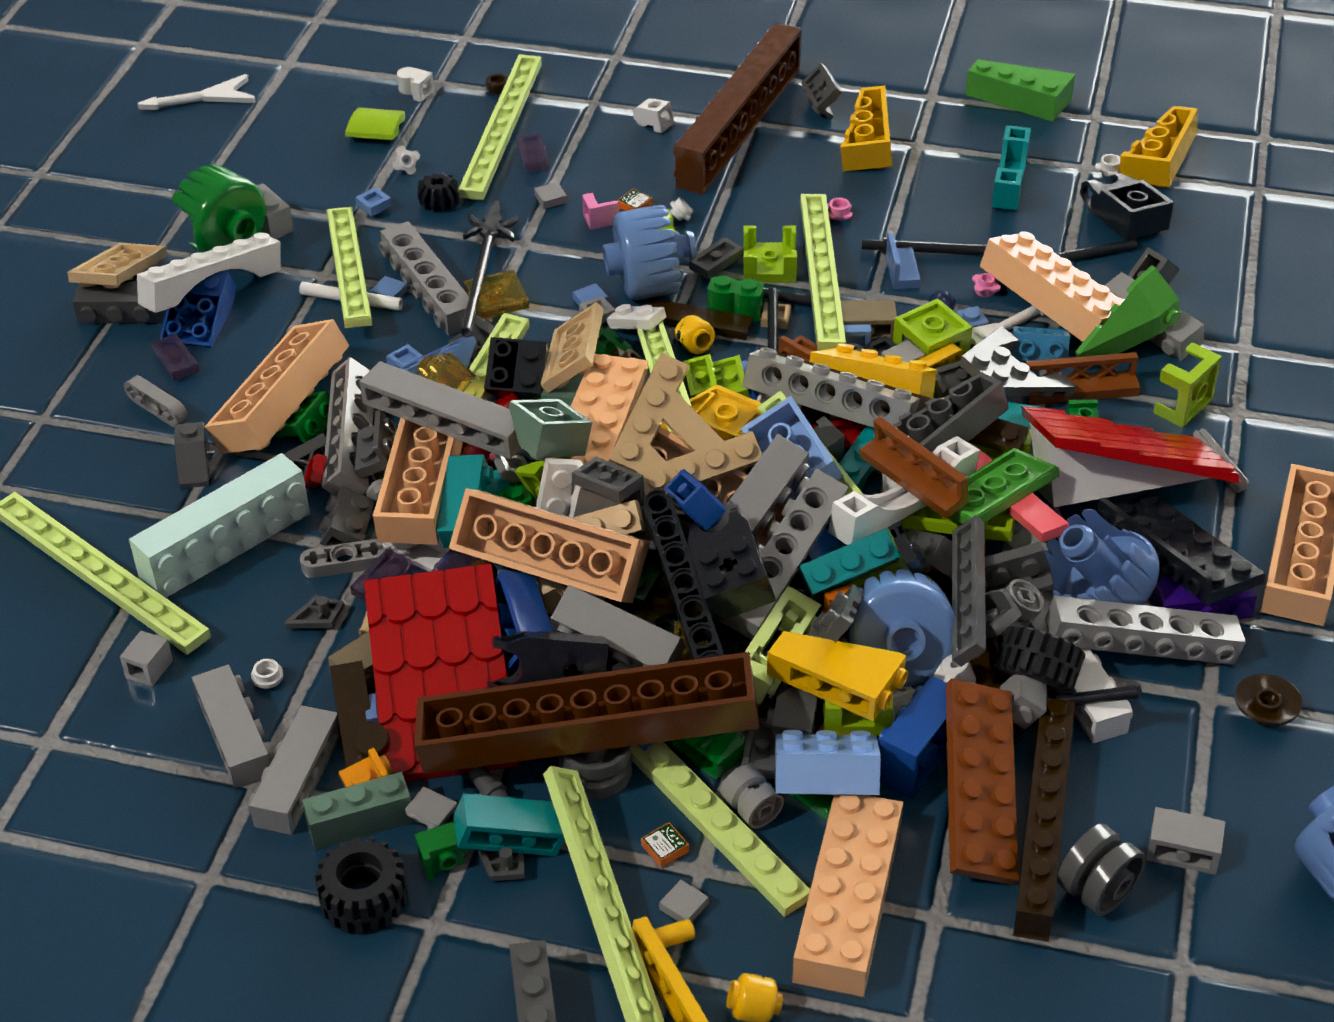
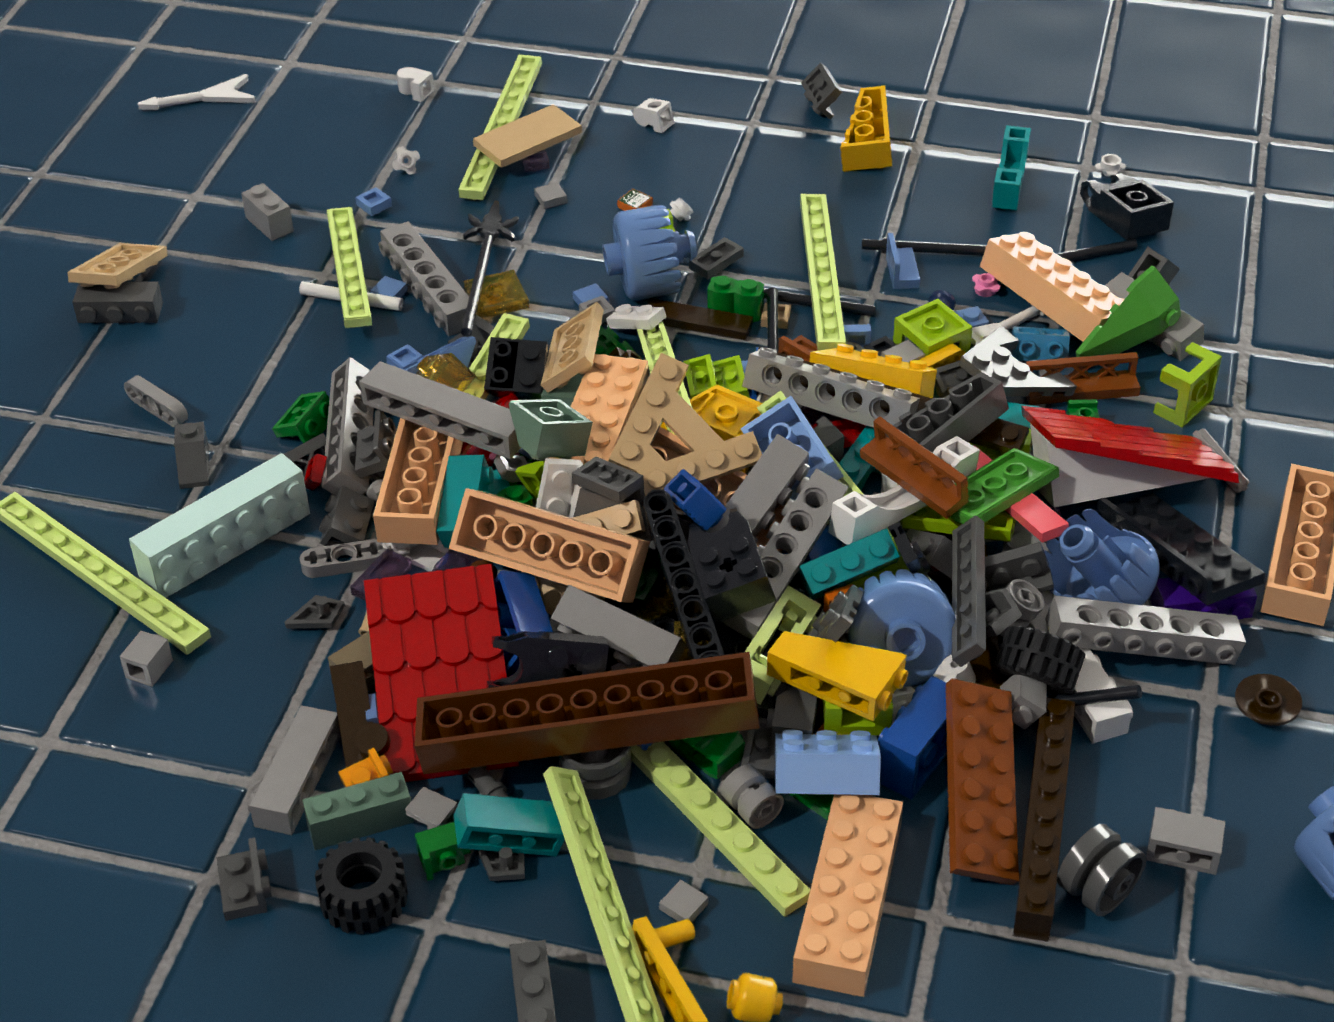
(168, 284): white arch -> none
(175, 357): clear purple plate -> none
(201, 311): blue slope -> none
(220, 206): green piece -> none
(232, 725): light grey brick -> none
(242, 882): none -> dark grey bracket
(267, 673): white plate -> none
(277, 387): light nougat brick -> none
(375, 123): lime slope -> none
(438, 191): black gear -> none
(496, 83): dark brown tile -> none
(527, 135): none -> tan tile
(598, 214): bright pink panel -> none
(664, 844): tile -> none
(694, 334): yellow head -> none
(737, 108): reddish brown brick -> none
(770, 260): lime panel -> none
(839, 209): bright pink plate -> none
(874, 312): dark tan brick -> none
(1021, 88): bright green wedge -> none
(1162, 149): yellow wedge -> none

